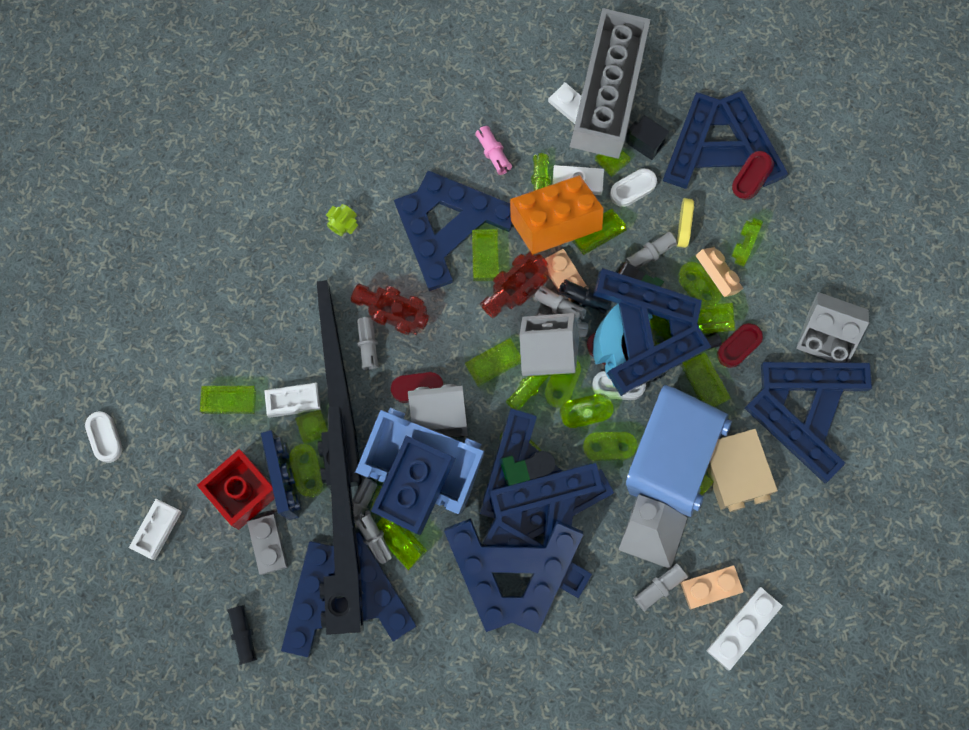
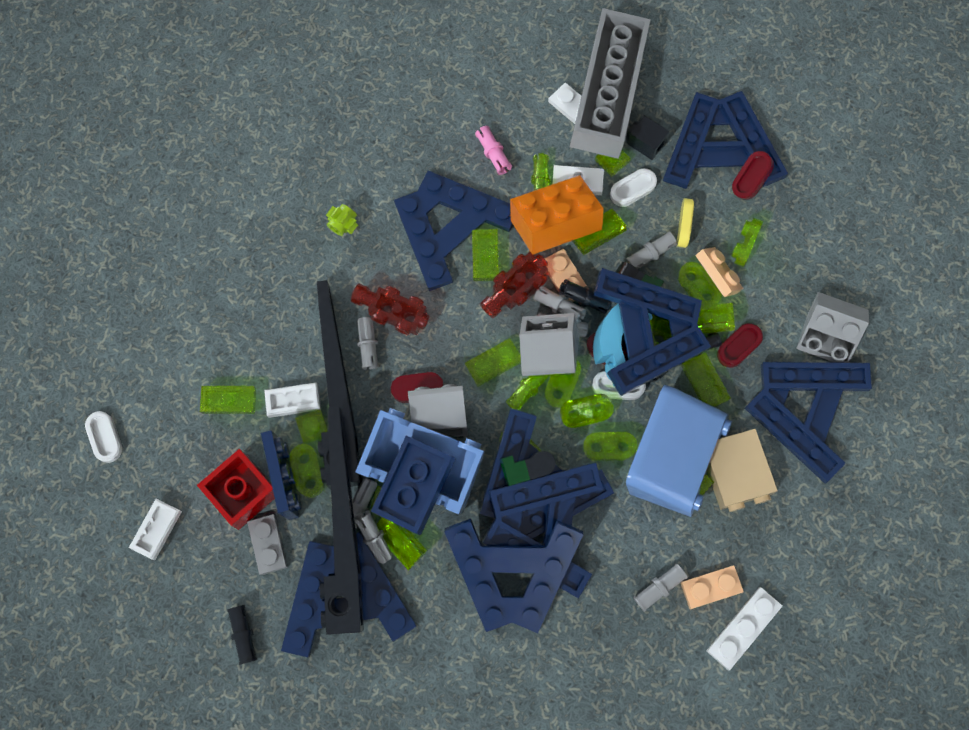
(653, 532): light grey slope -> none

